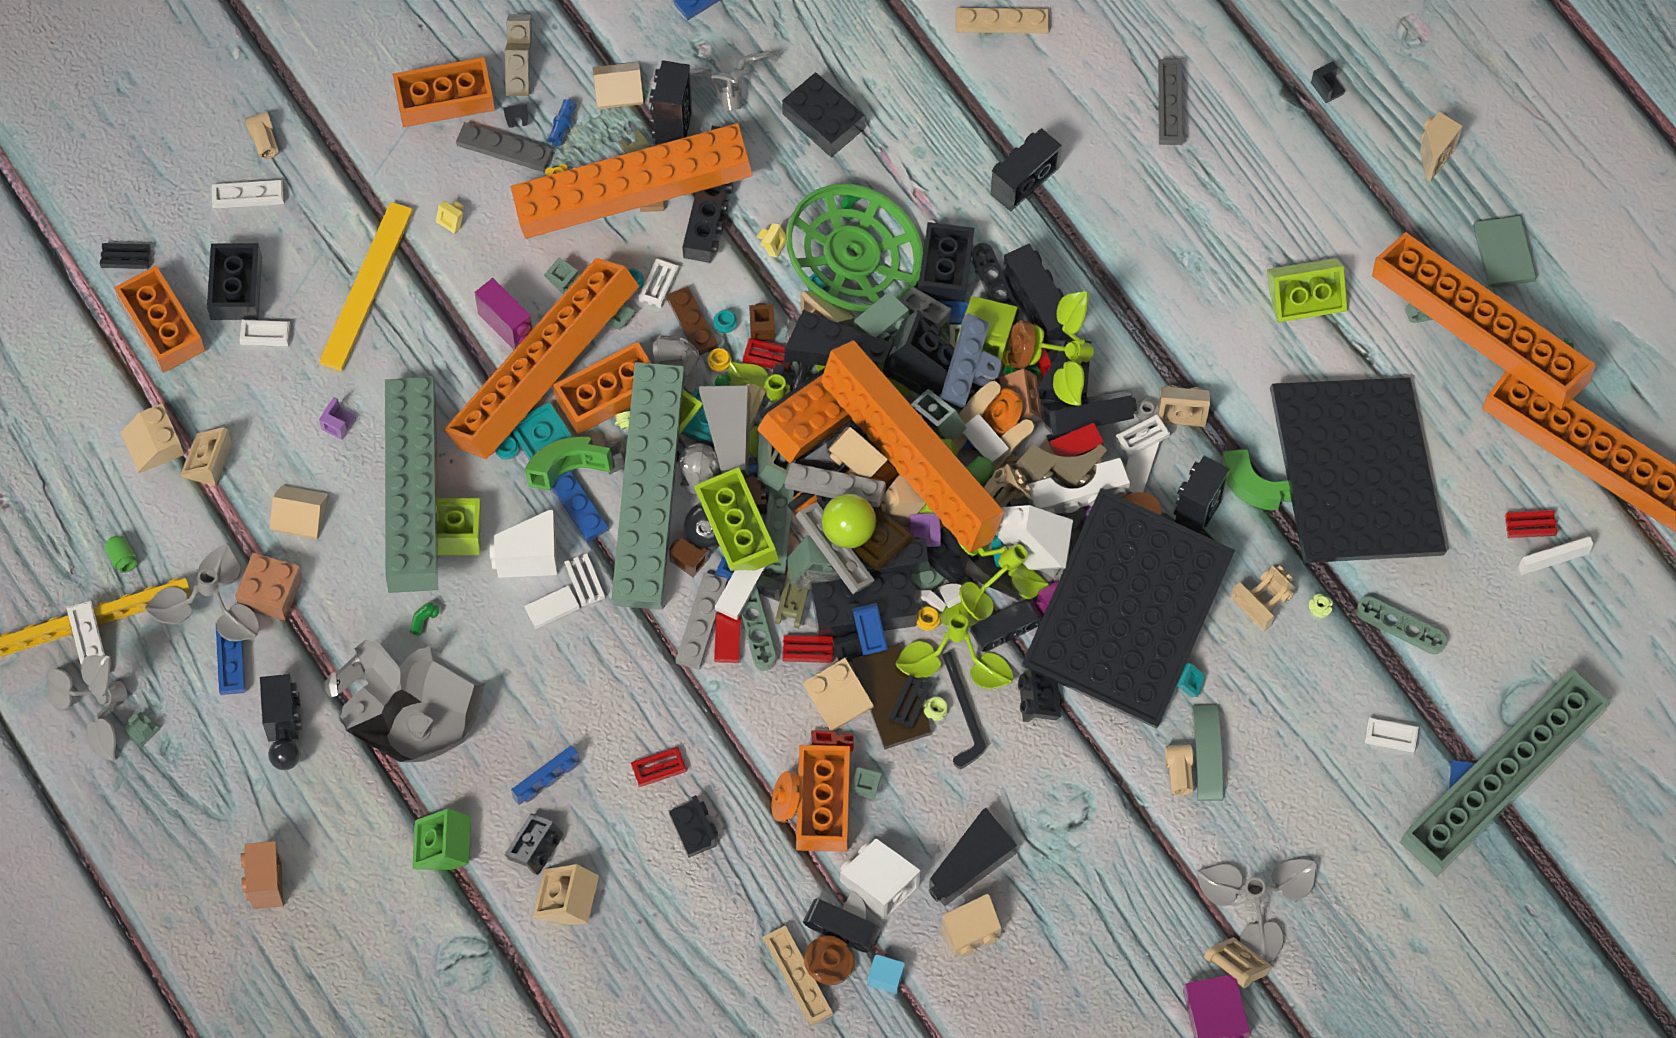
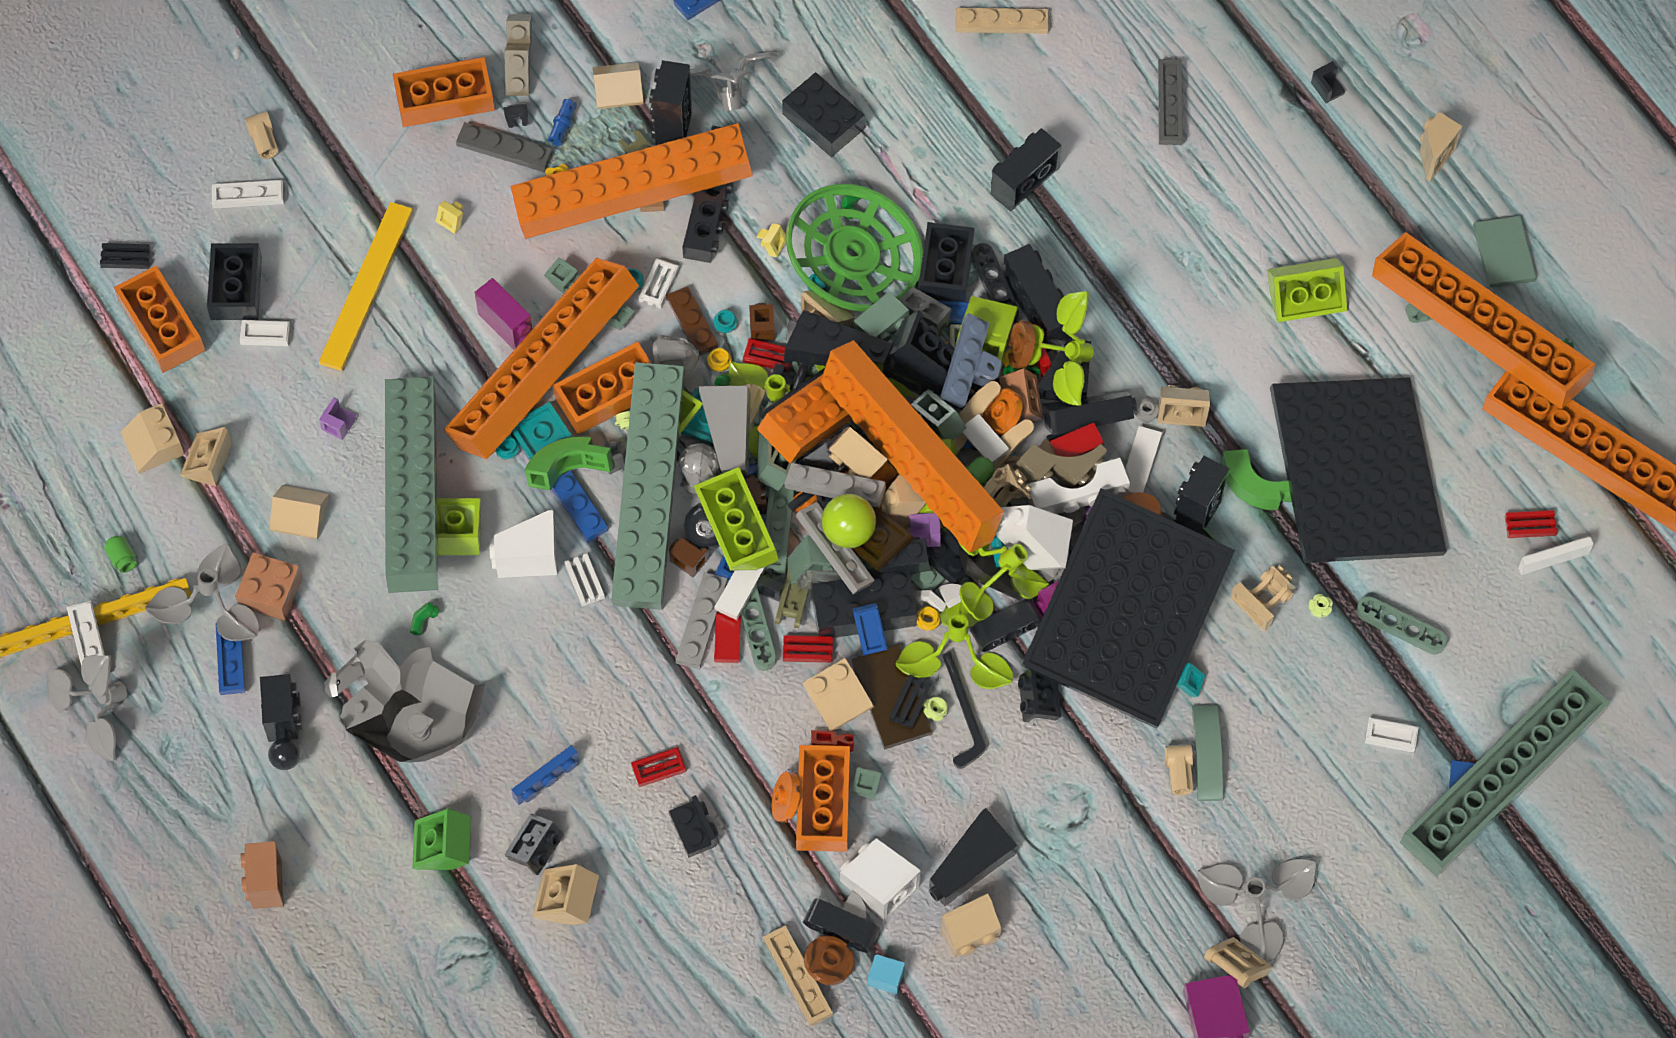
(140, 728): sand green tile -> none
(551, 607): white tile -> none
(848, 647): black tile -> none
(1125, 445): white tile -> none

